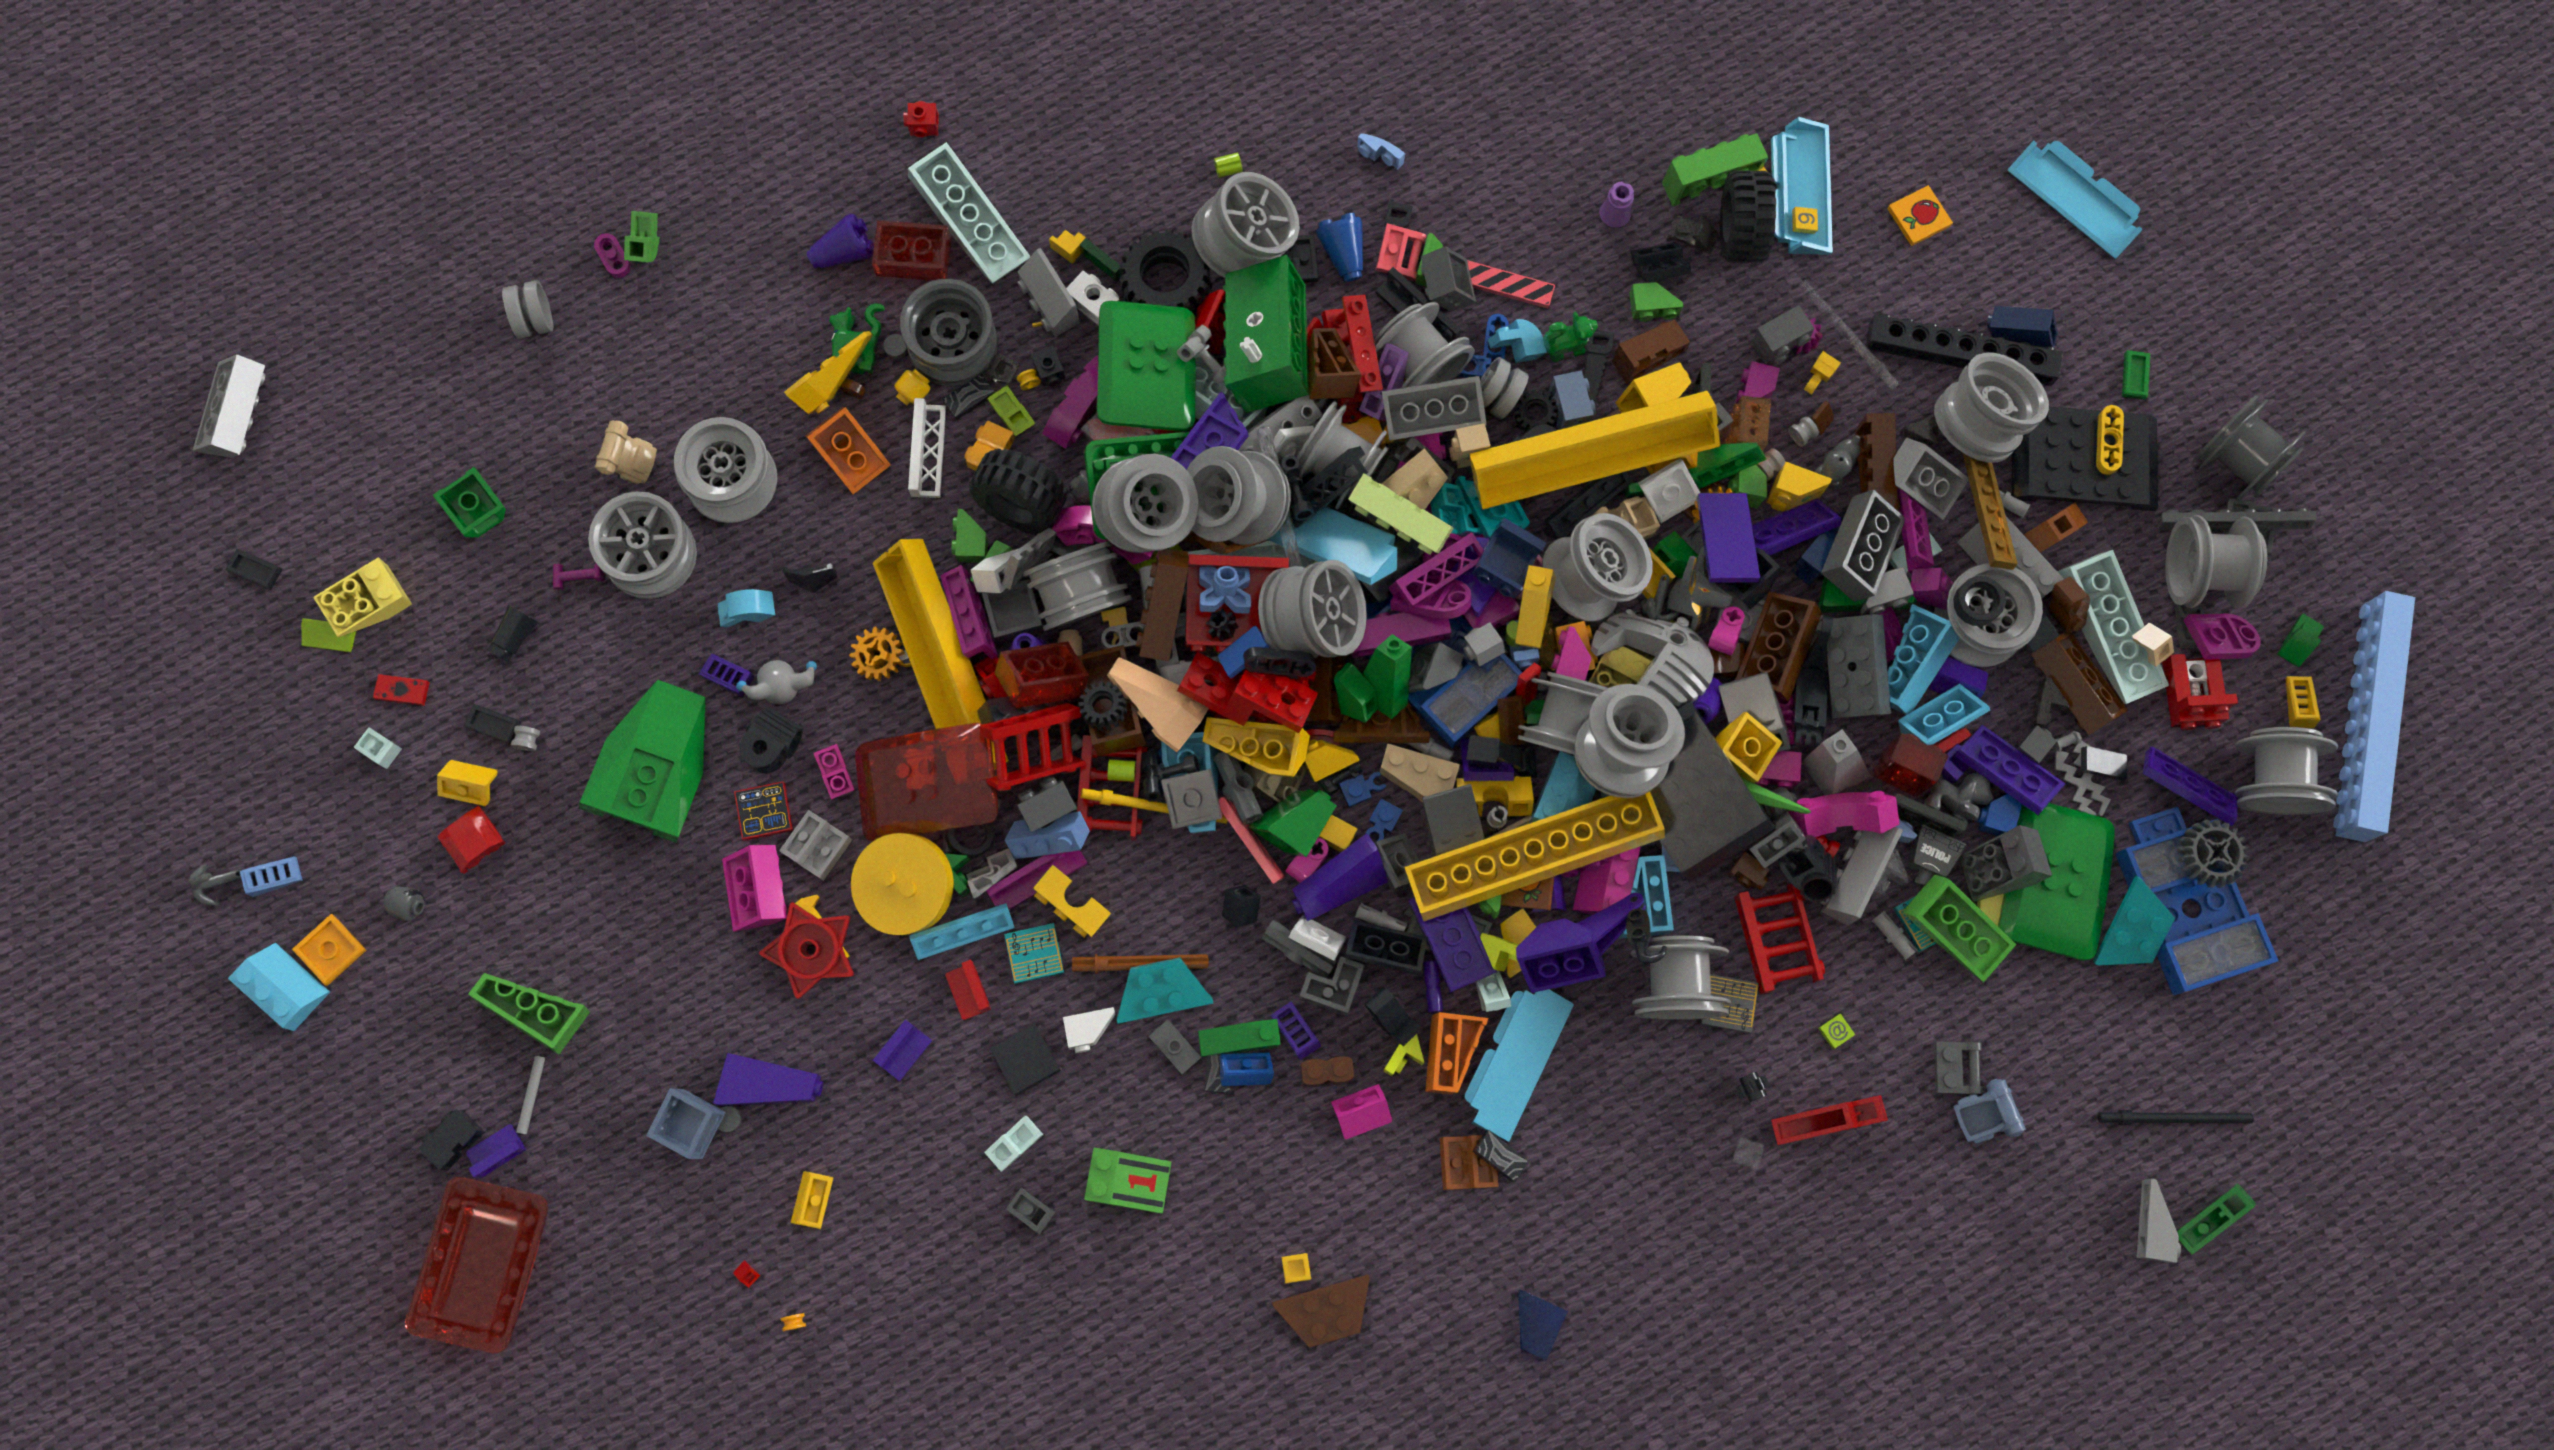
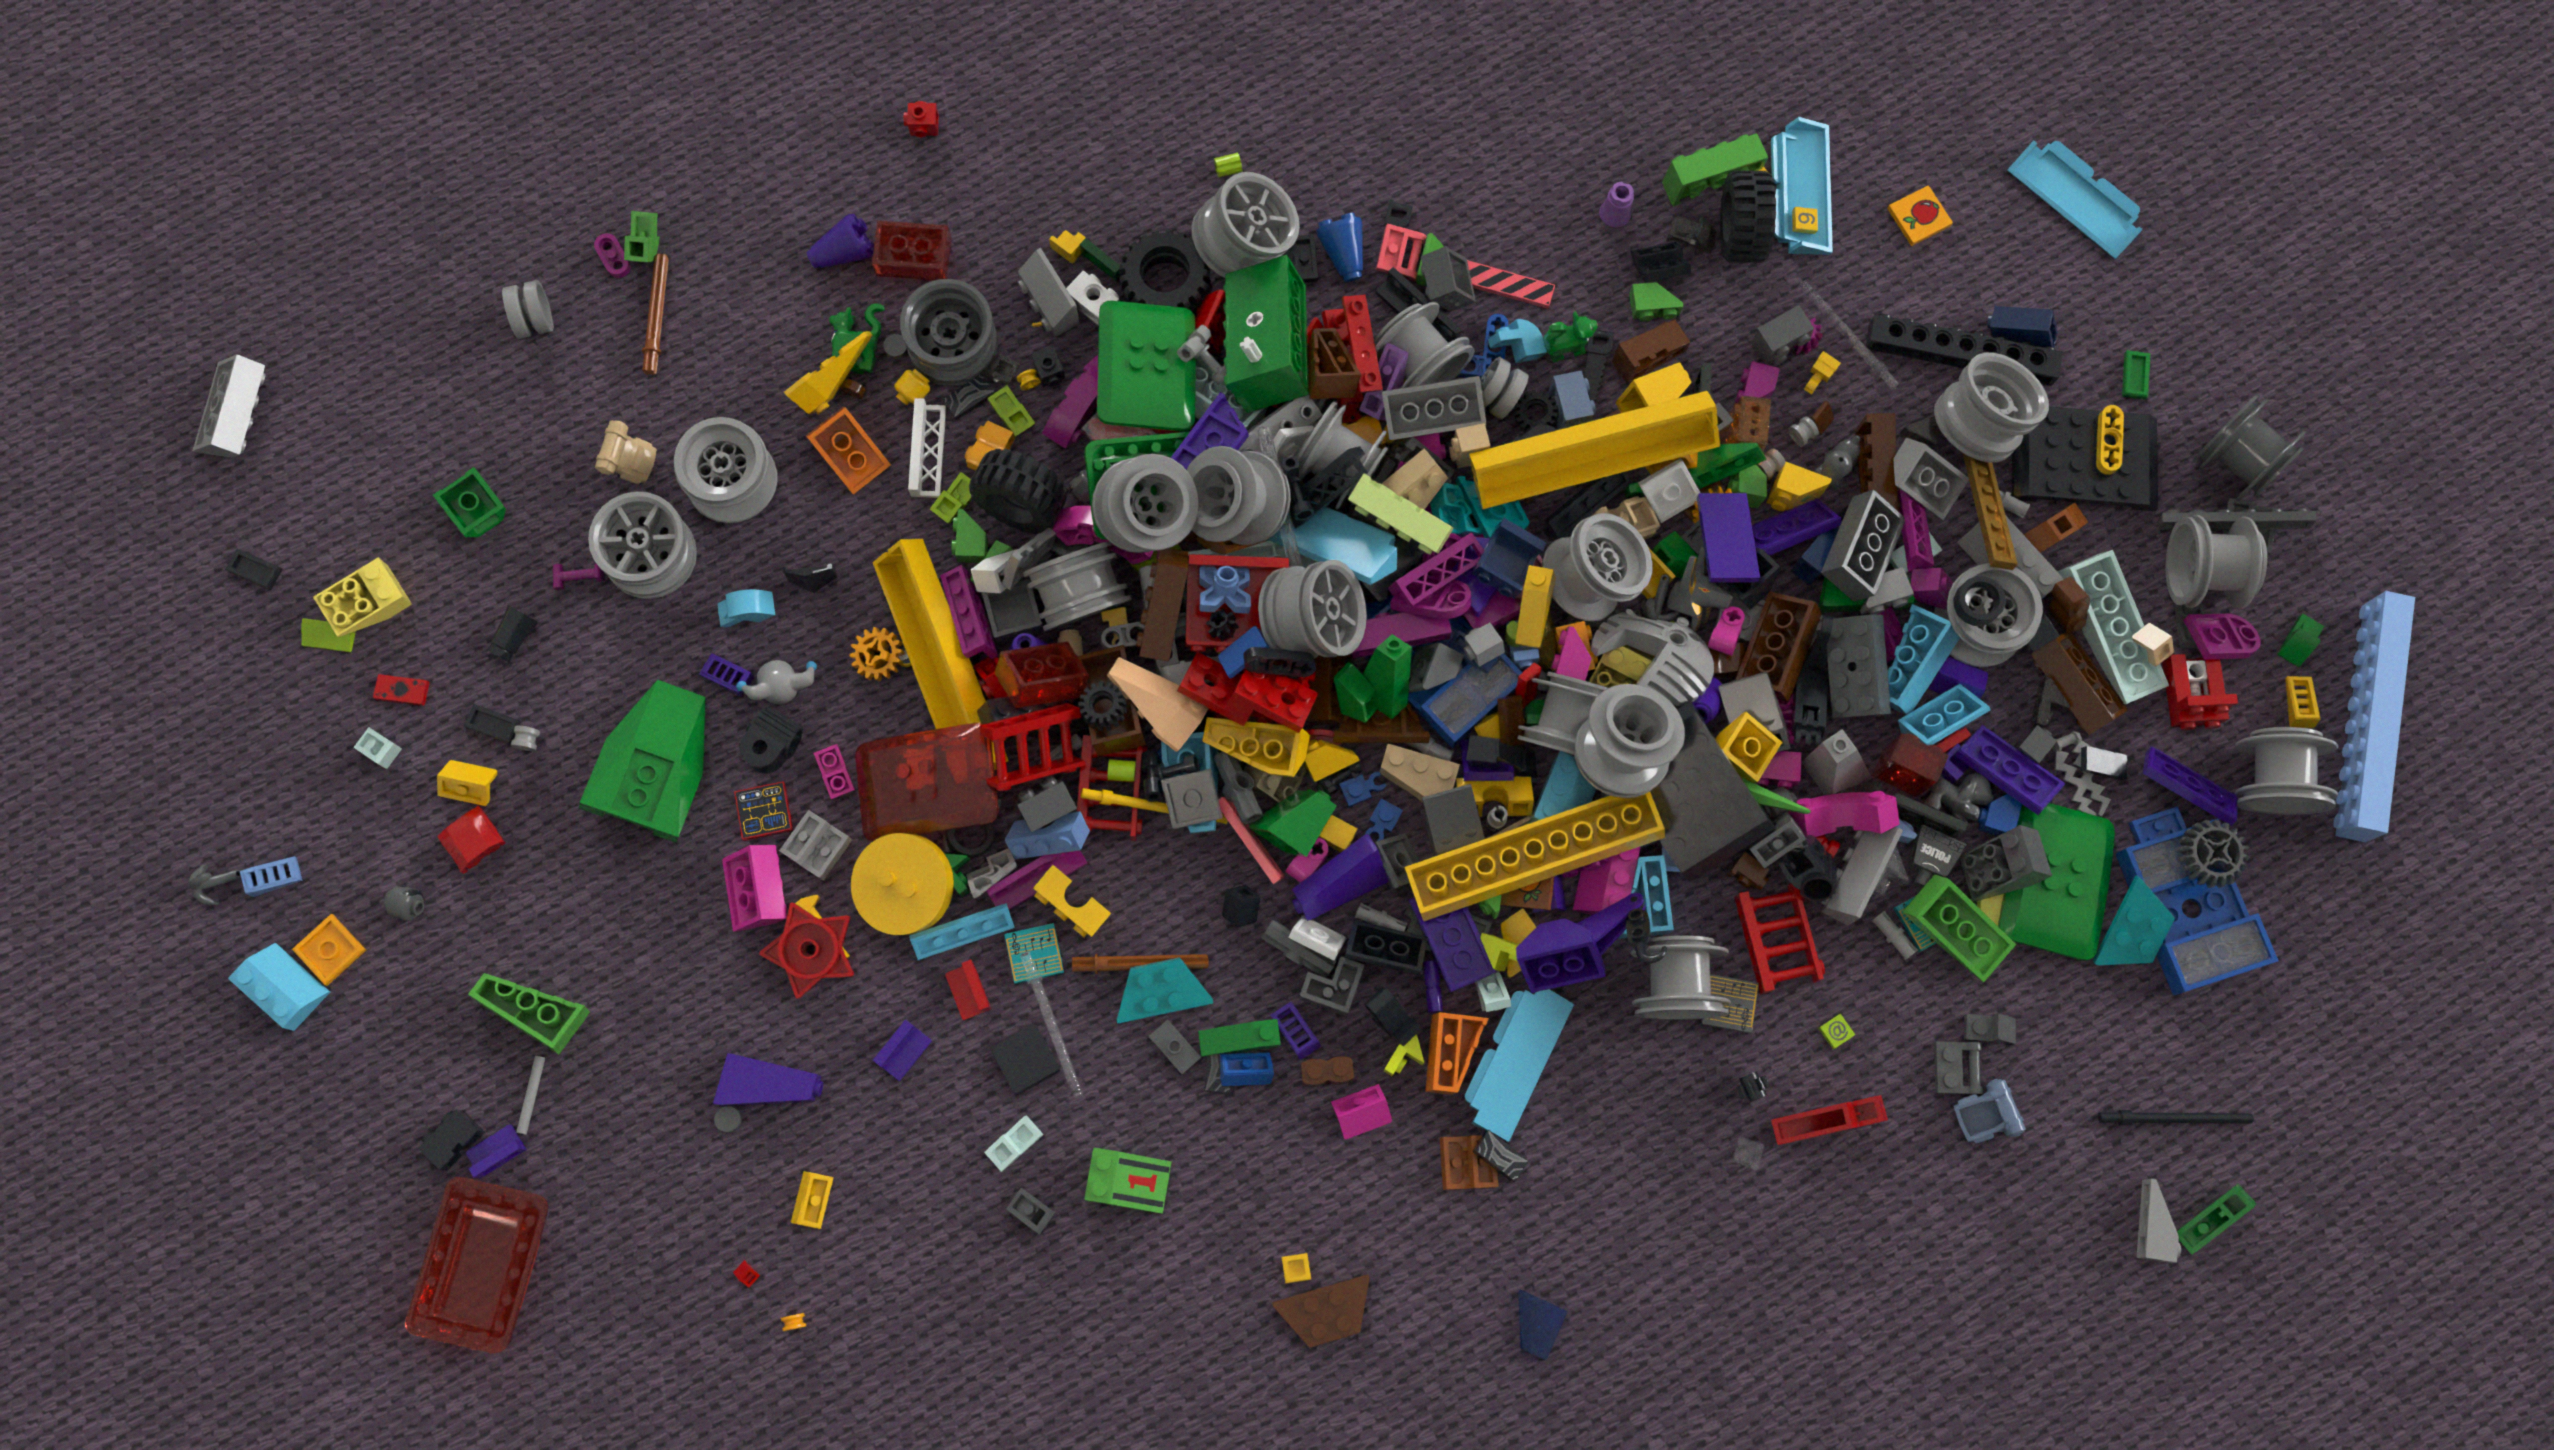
(652, 343): none -> dark orange axle
(686, 1123): sand blue piece -> none
(953, 499): none -> lime slope
(968, 213): light aqua slope -> none
(1034, 978): none -> clear bar
(1087, 1028): white slope -> none
(1374, 147): light blue slope -> none
(1990, 1028): none -> dark grey slope

